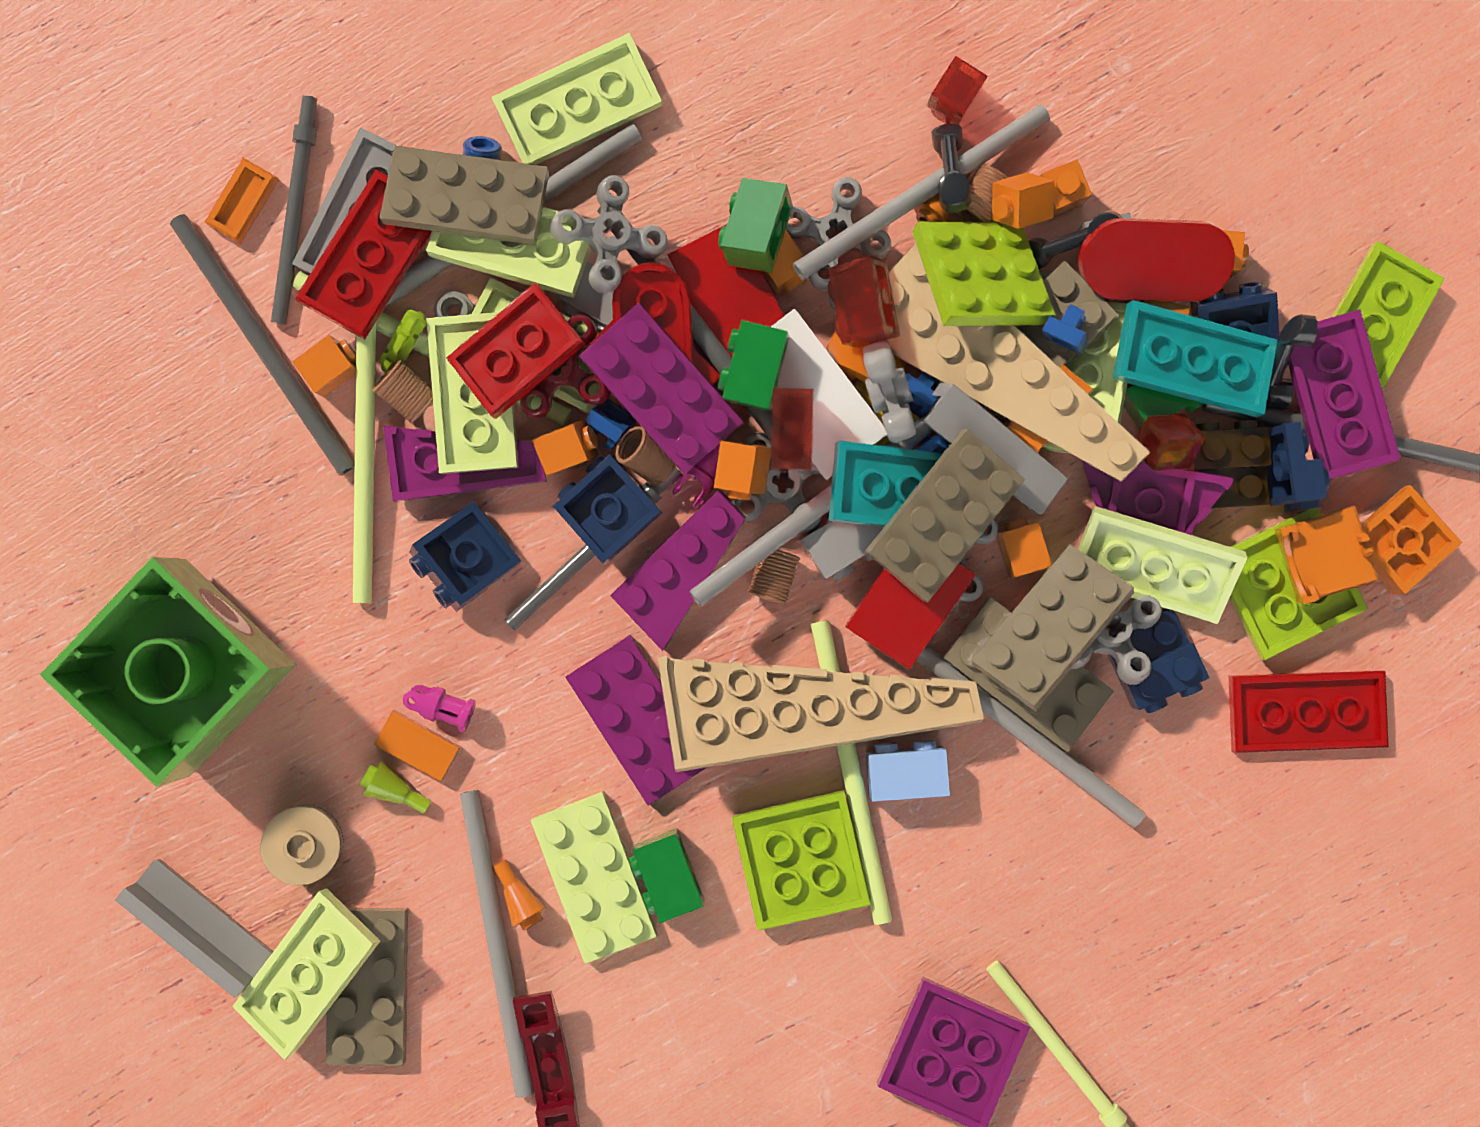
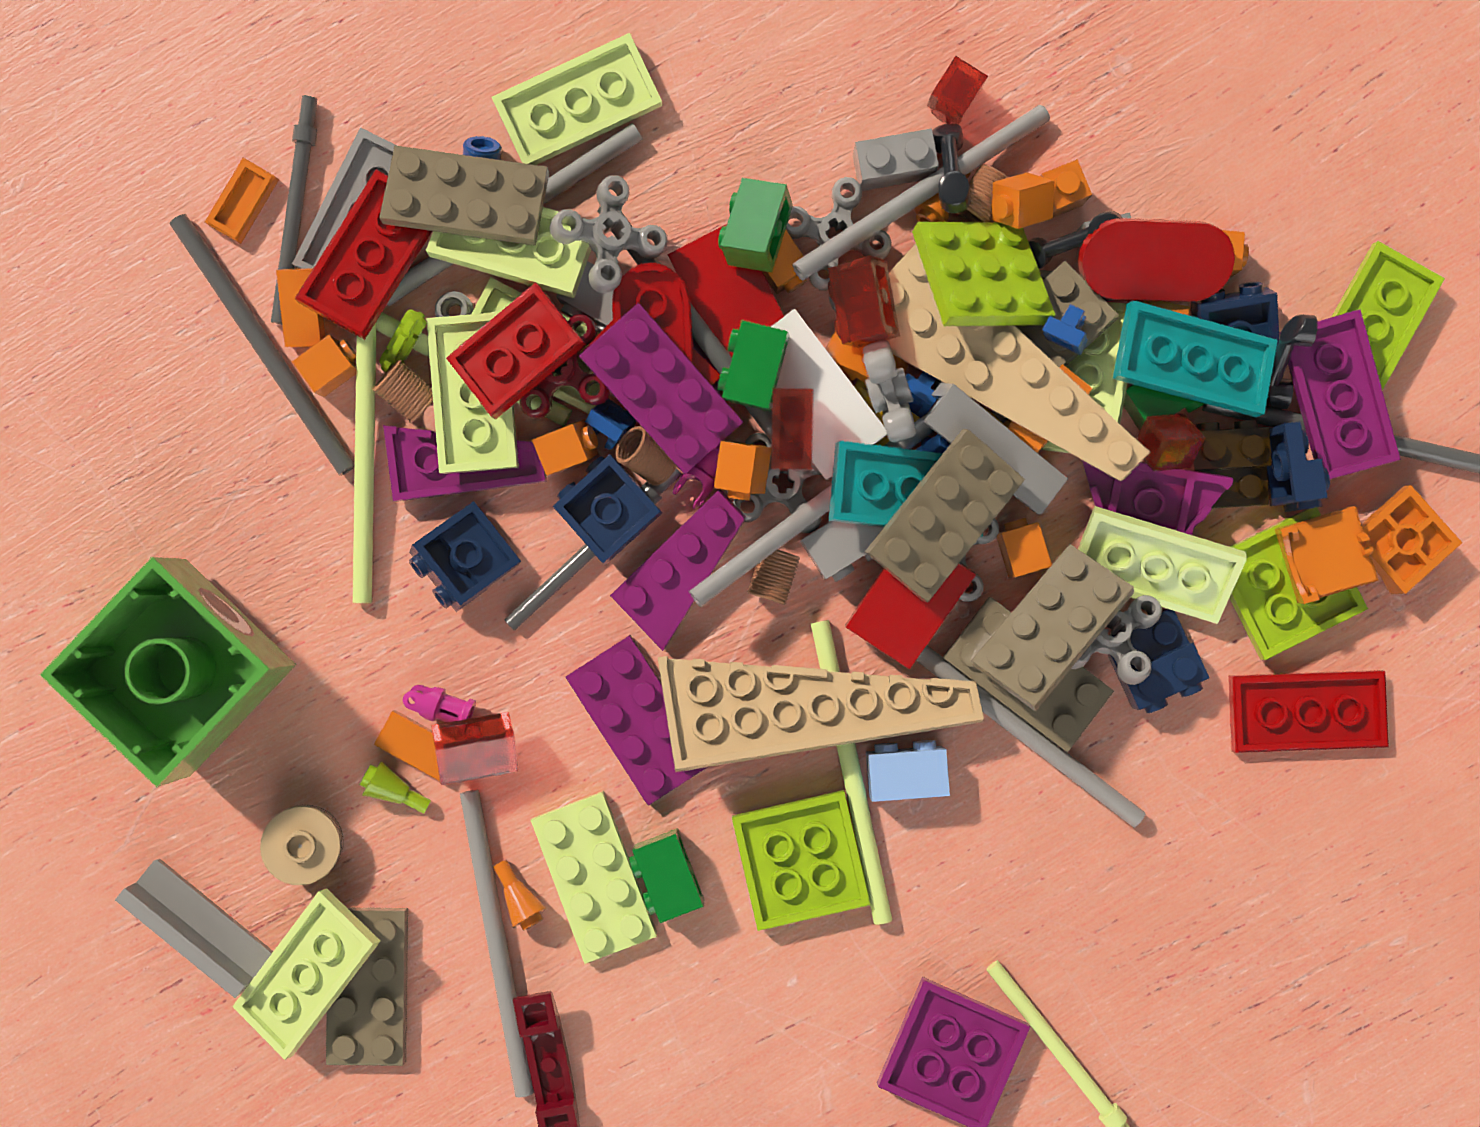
(300, 324): none -> orange tile
(475, 748): none -> clear red brick
(895, 159): none -> light grey brick

